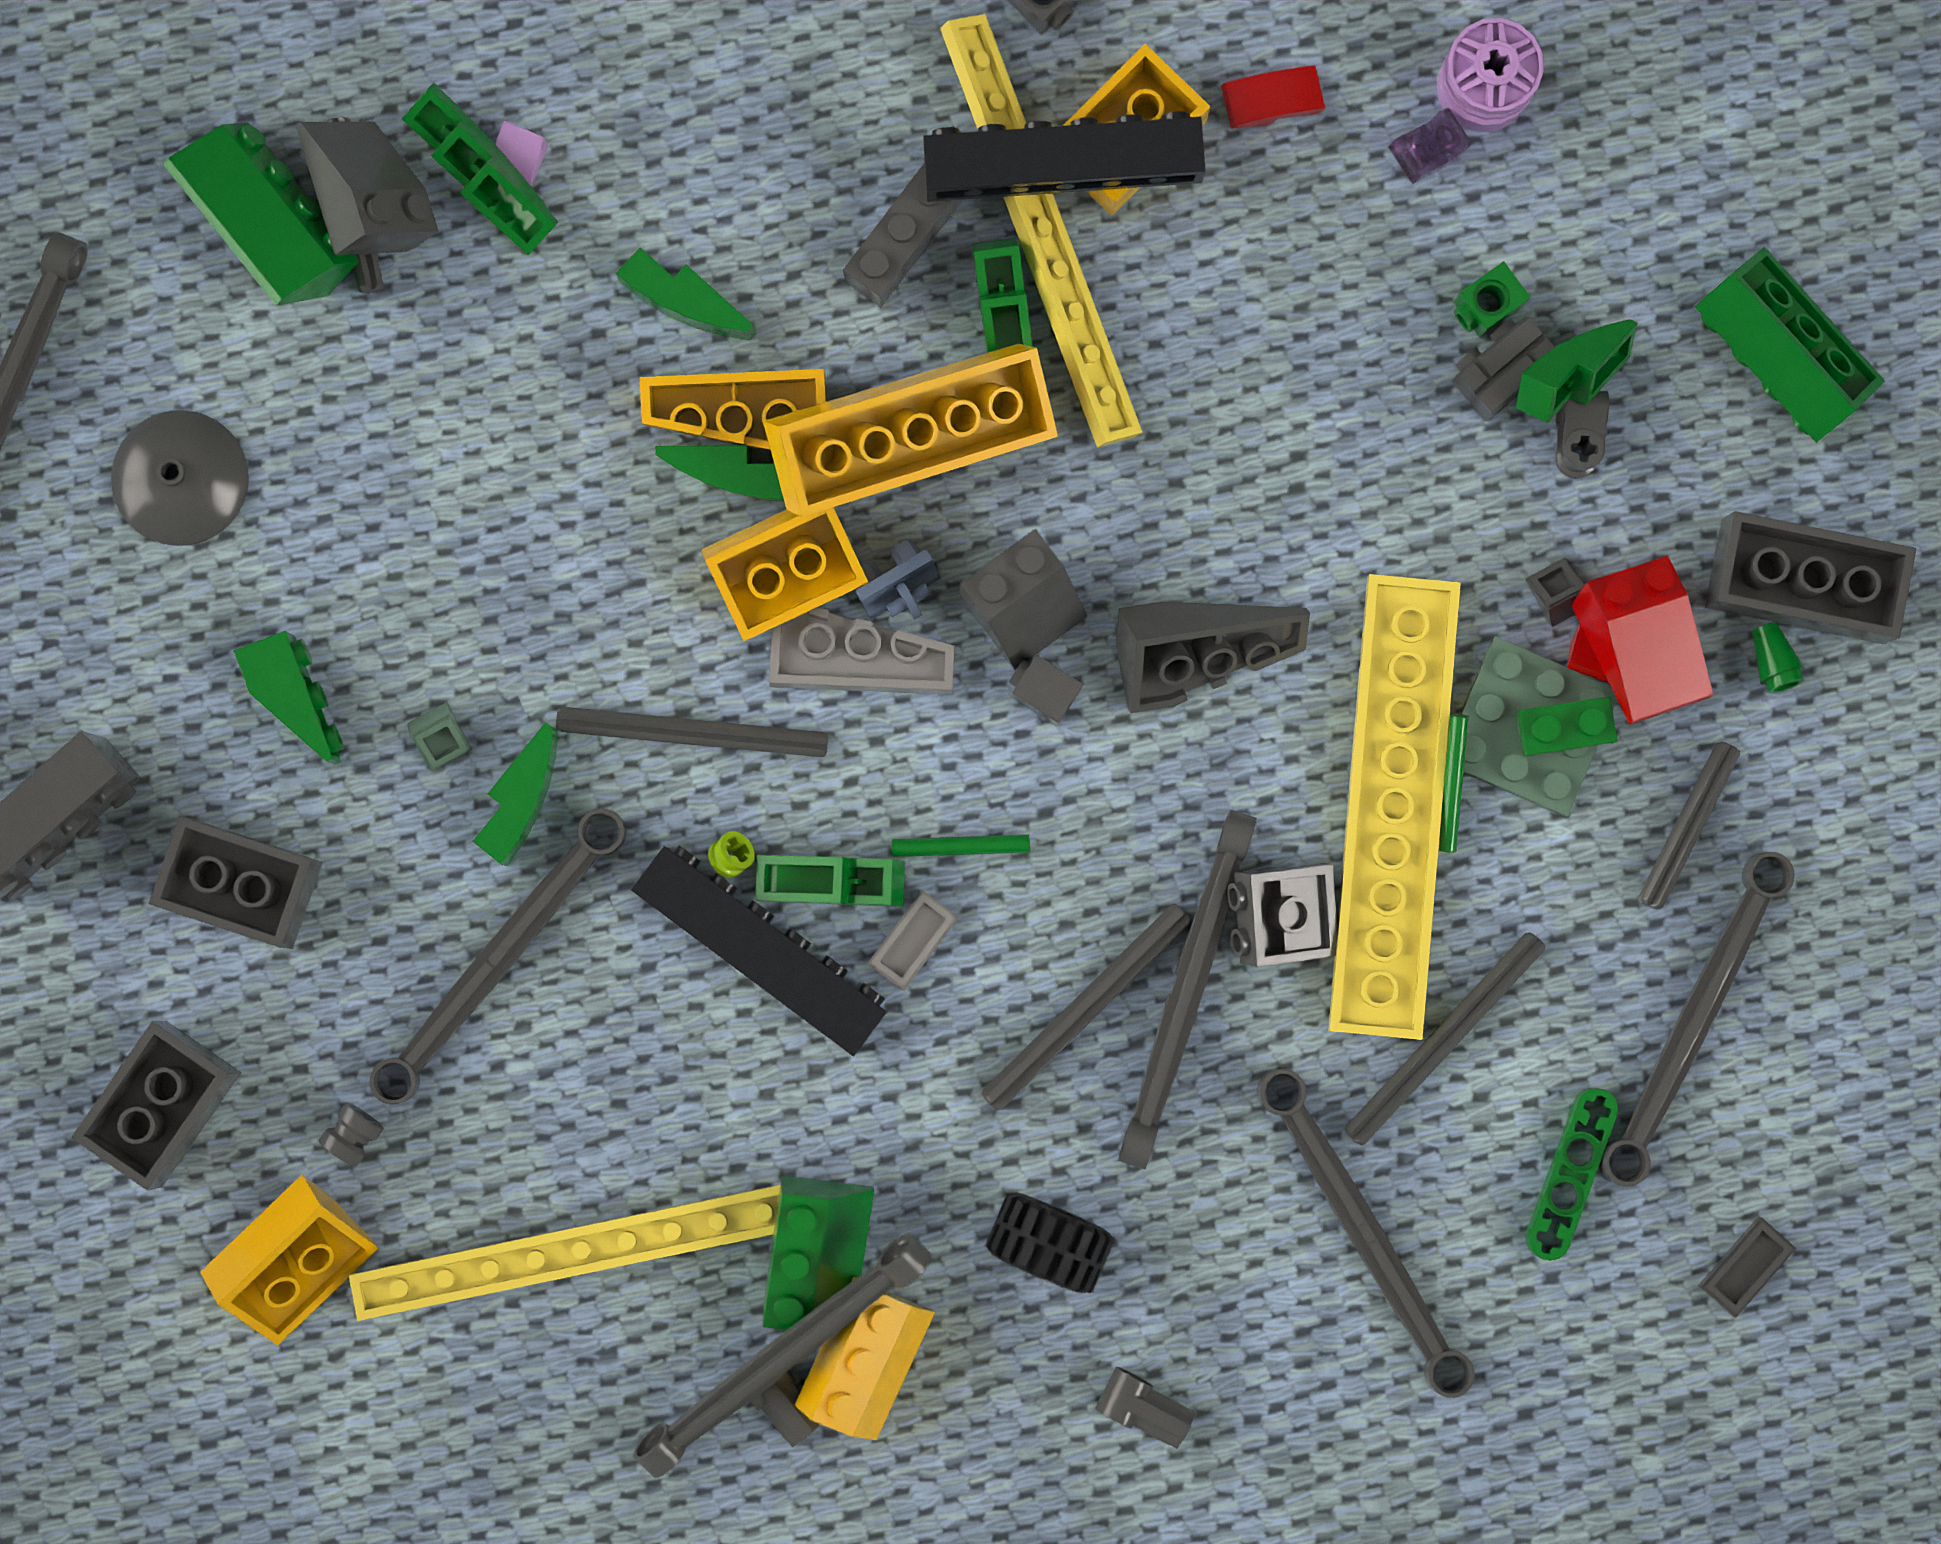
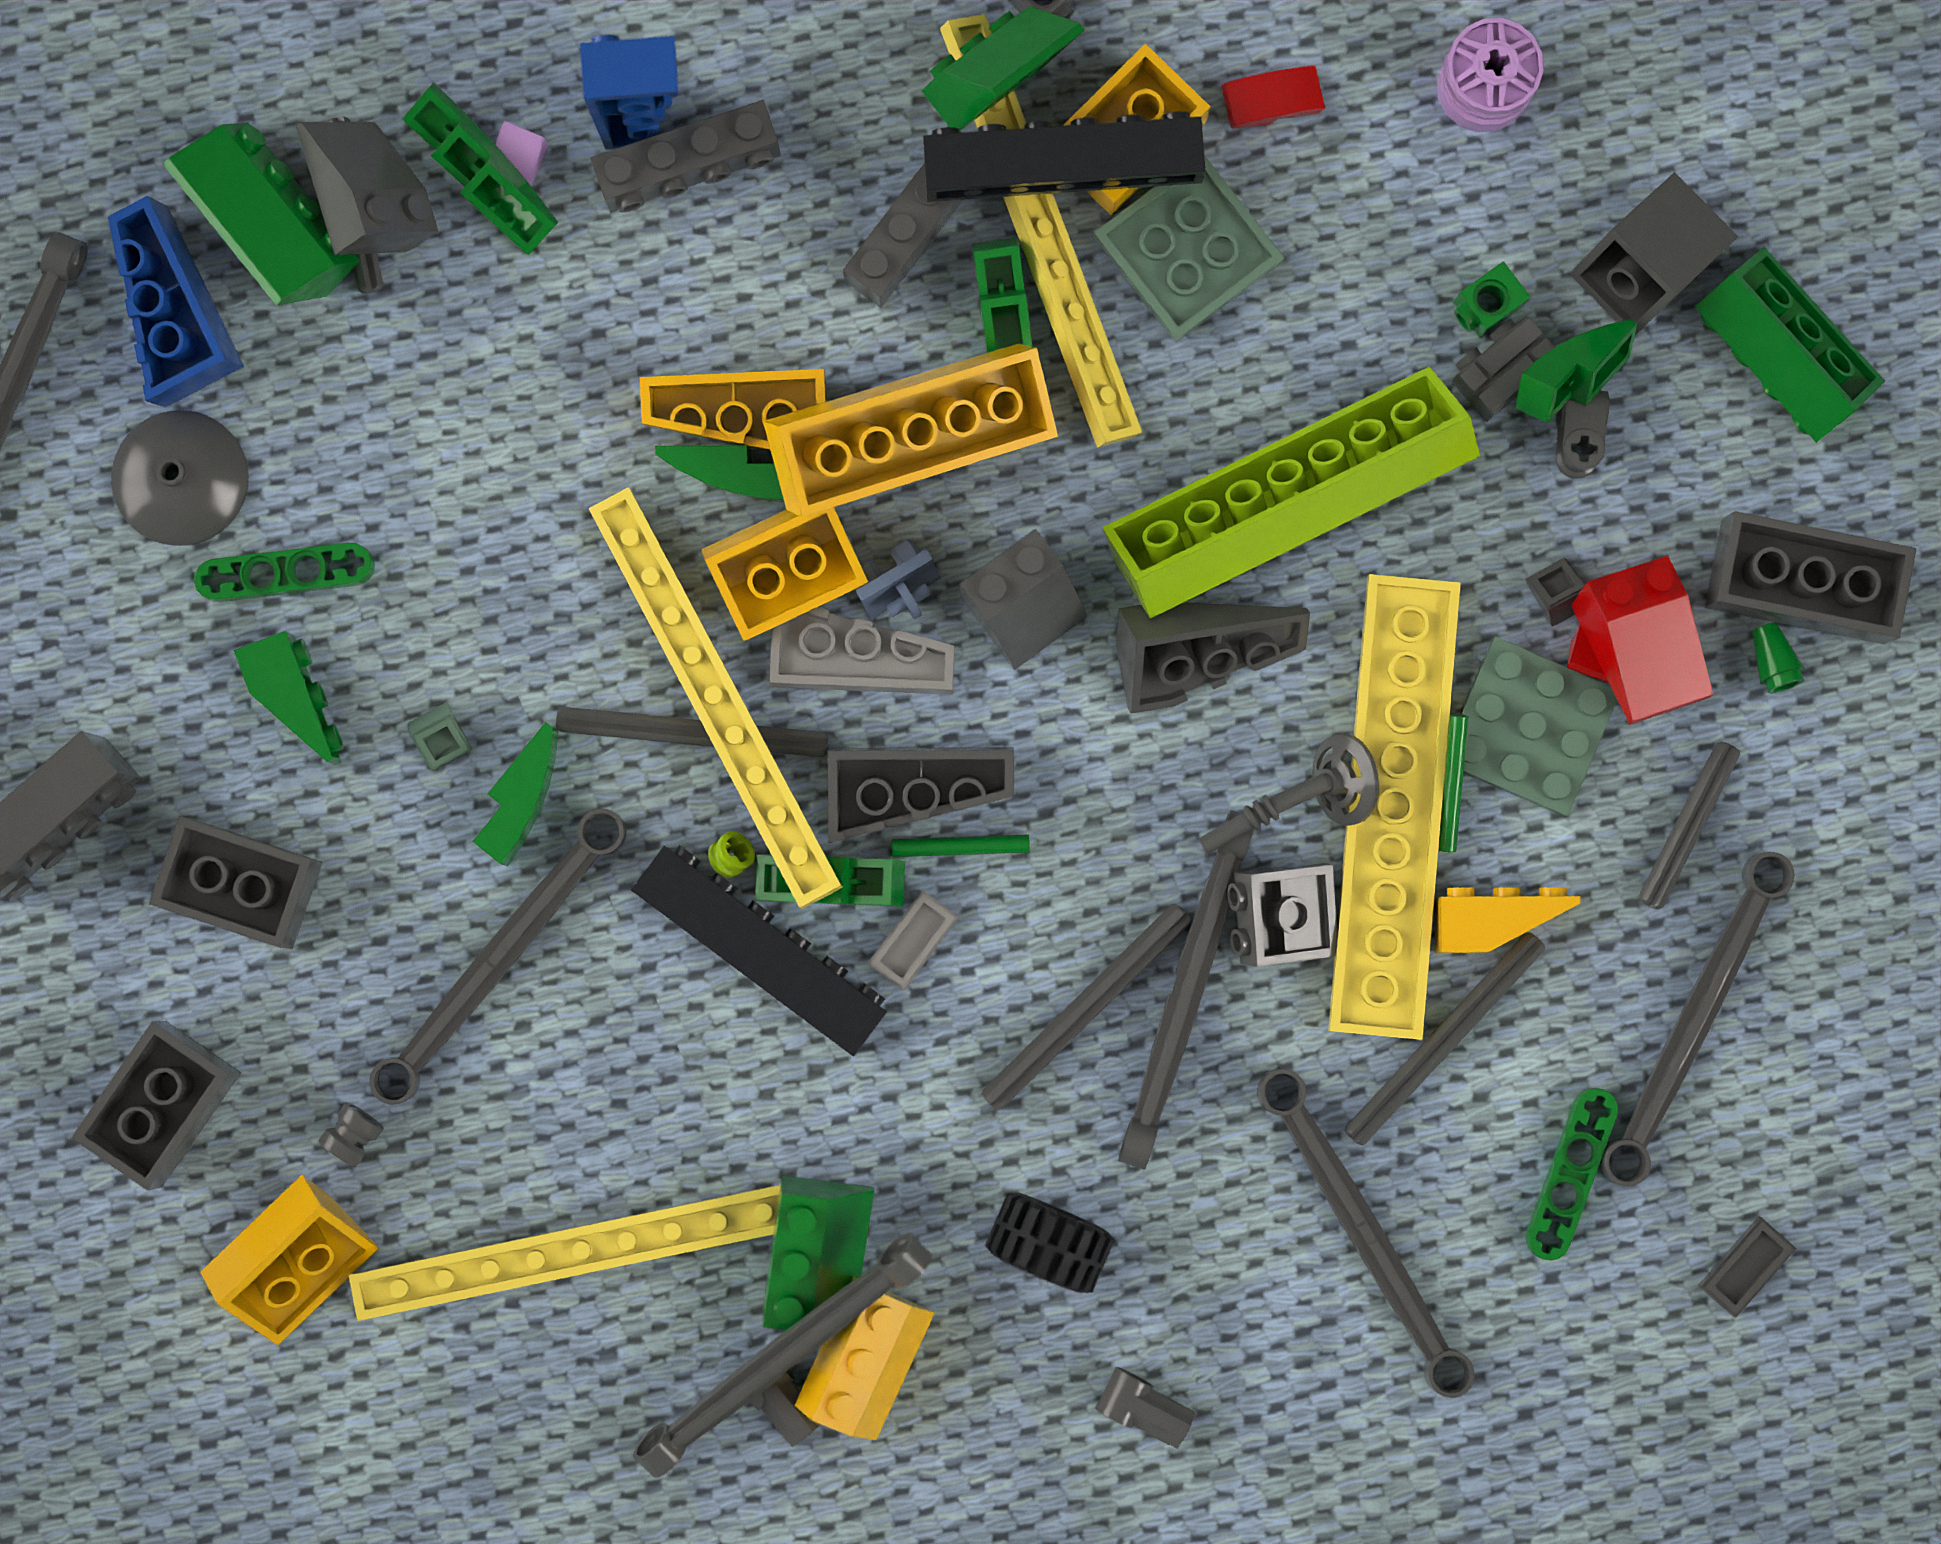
(172, 313): none -> blue wedge
(284, 568): none -> green beam
(628, 86): none -> blue wedge
(683, 297): green slope -> none
(686, 157): none -> dark grey brick
(715, 699): none -> light yellow plate
(904, 785): none -> dark grey wedge
(997, 63): none -> green slope
(1044, 689): dark grey brick -> none
(1188, 250): none -> sand green plate
(1291, 491): none -> lime brick
(1324, 781): none -> dark grey dish
(1430, 146): clear purple bracket -> none
(1485, 922): none -> yellow slope
(1566, 726): green plate -> none
(1653, 253): none -> dark grey slope

